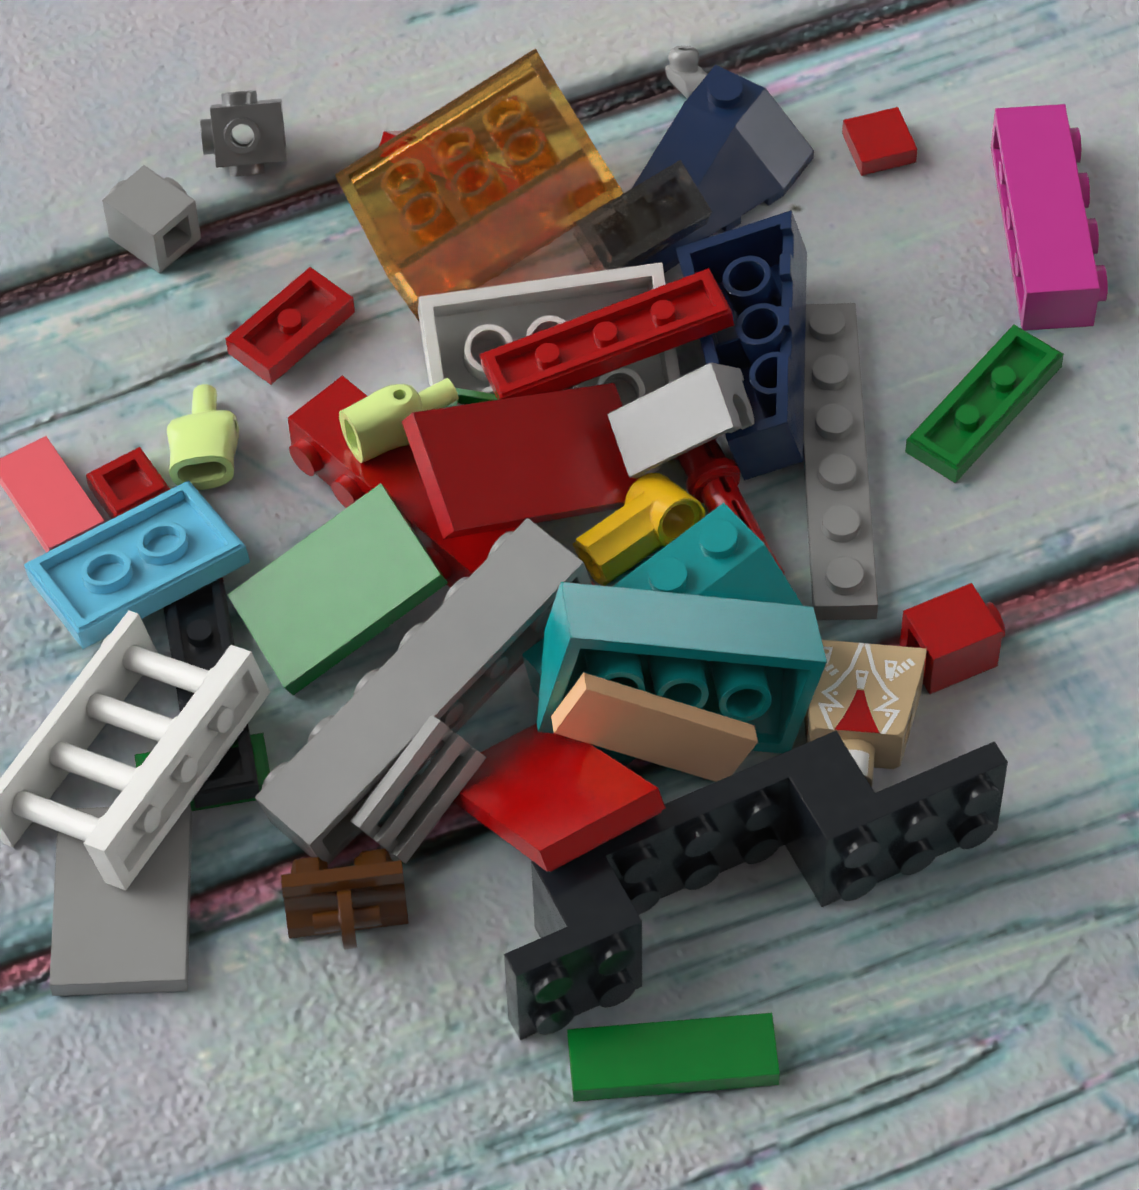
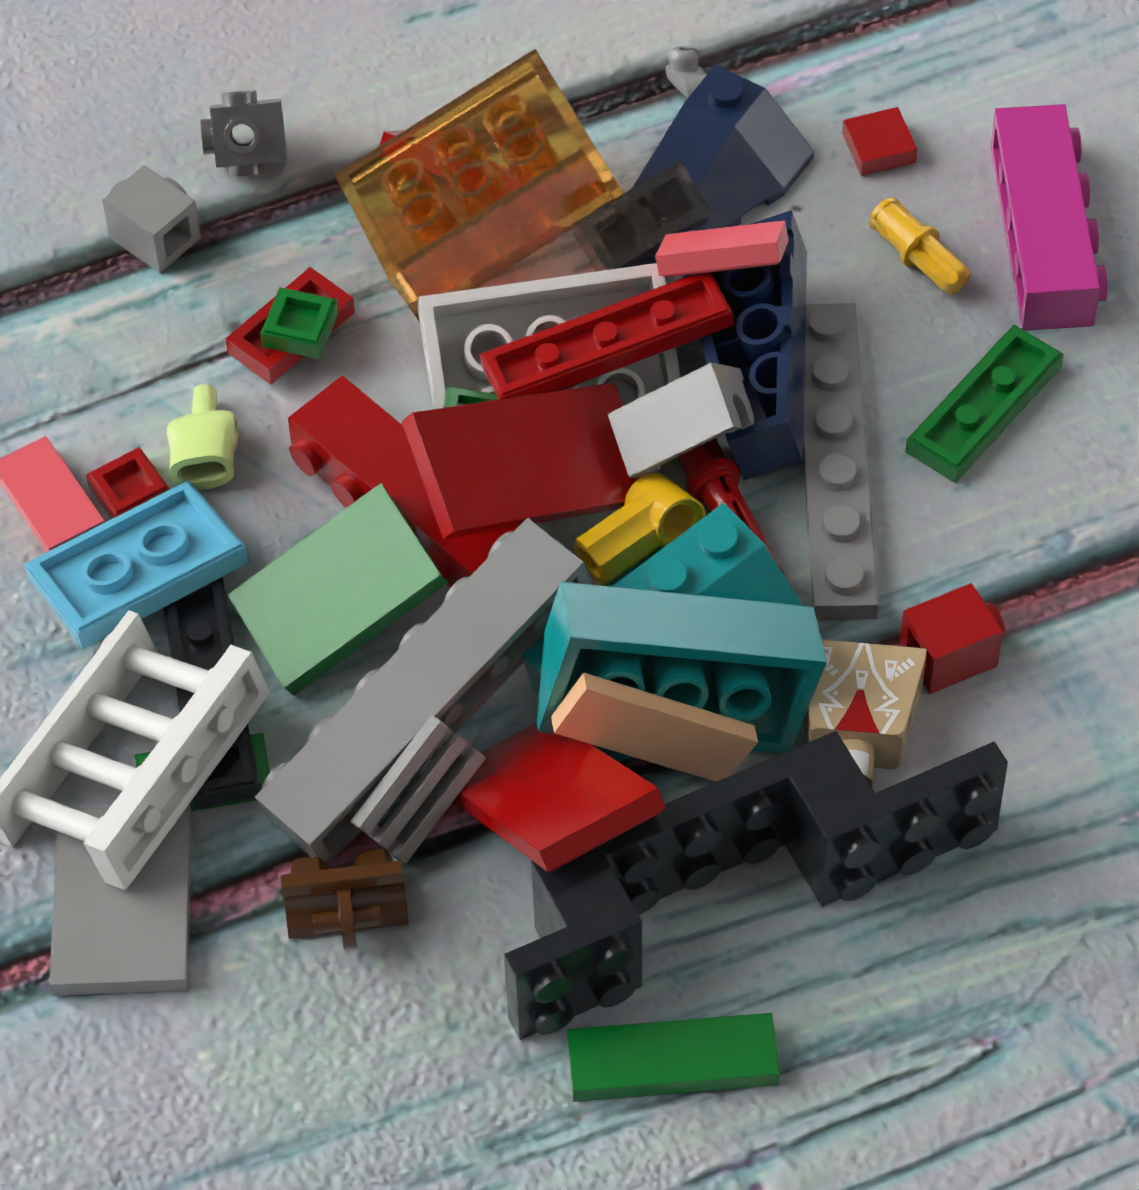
(299, 323): none -> green tile
(376, 421): yellowish green piece -> none
(722, 249): none -> coral tile
(919, 245): none -> yellow axle

